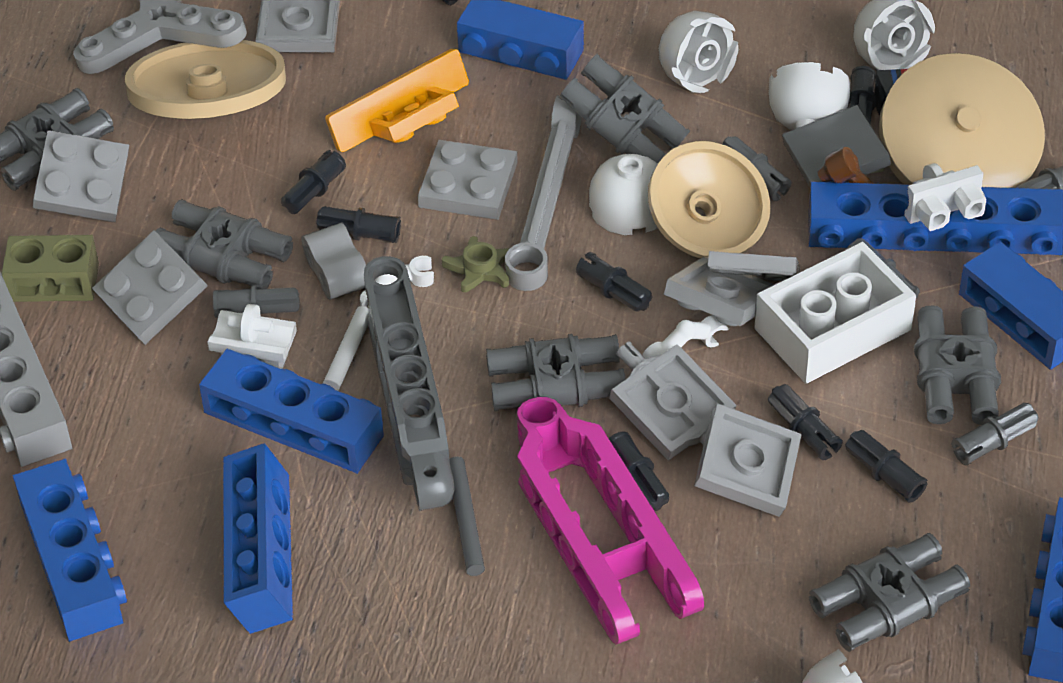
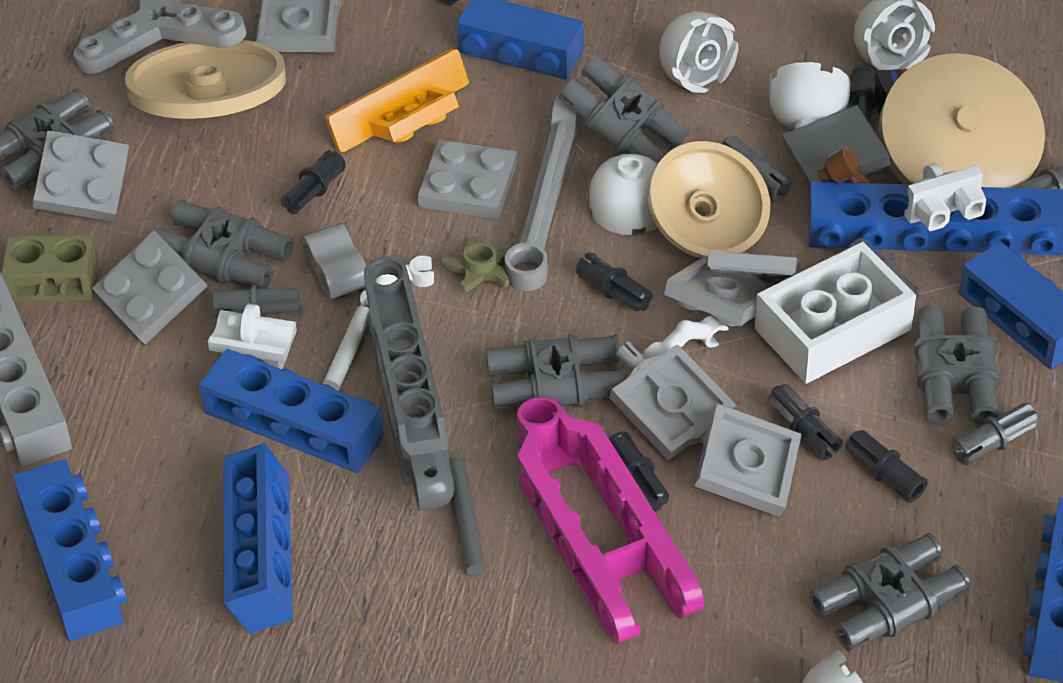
(361, 223): black axle -> none

